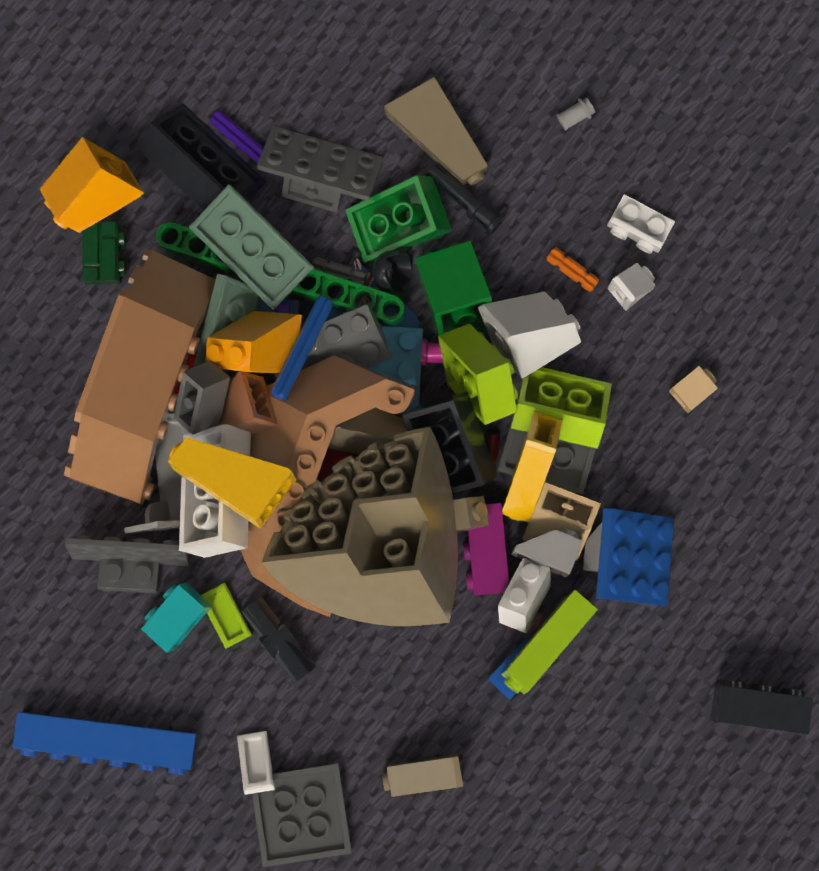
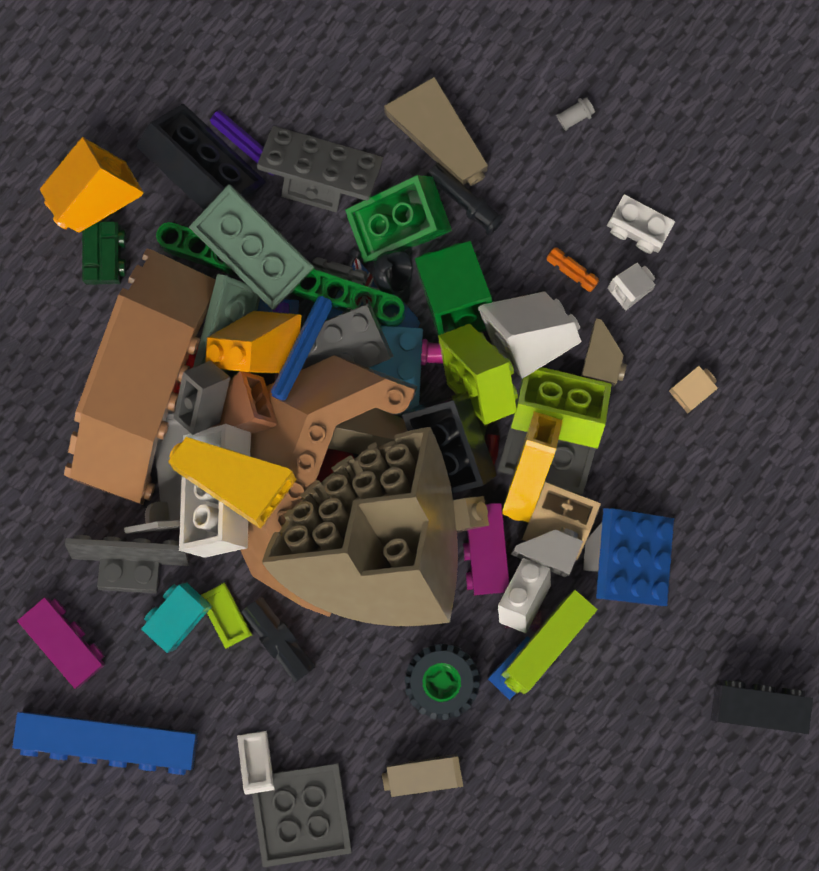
(62, 641): none -> magenta brick
(442, 681): none -> black wheel
(603, 356): none -> dark tan slope

